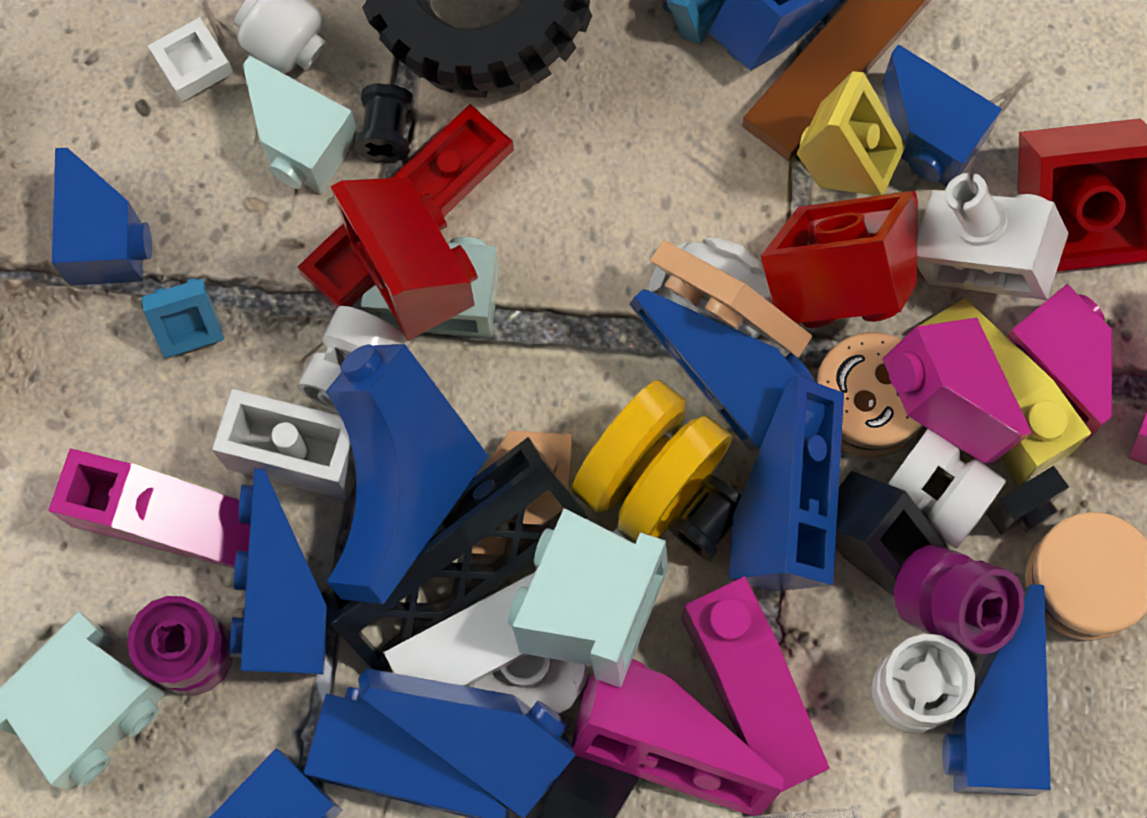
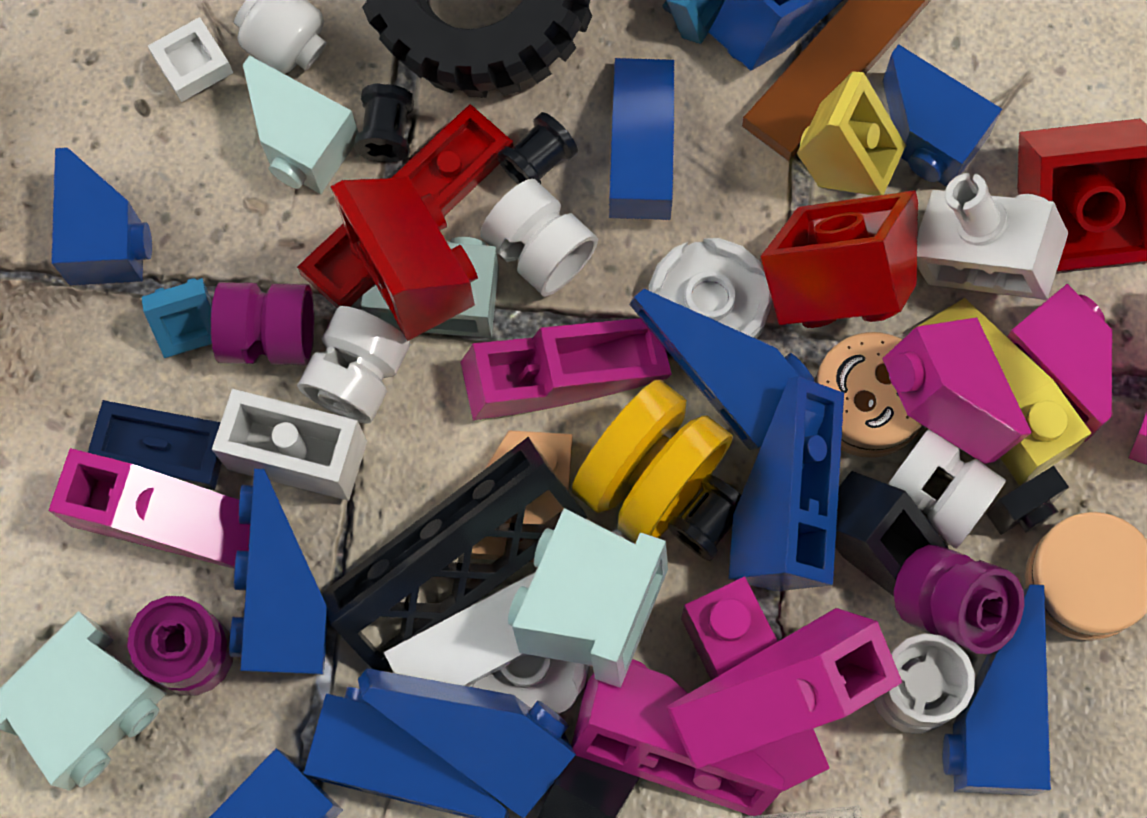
(158, 441): none -> dark blue plate
(259, 323): none -> magenta wheel
(408, 462): blue arch -> none
(530, 230): none -> white wheel
(538, 150): none -> black bush
(561, 367): none -> dark pink slope
(642, 139): none -> blue slope
(727, 298): light nougat wing -> none
(787, 688): none -> dark pink slope

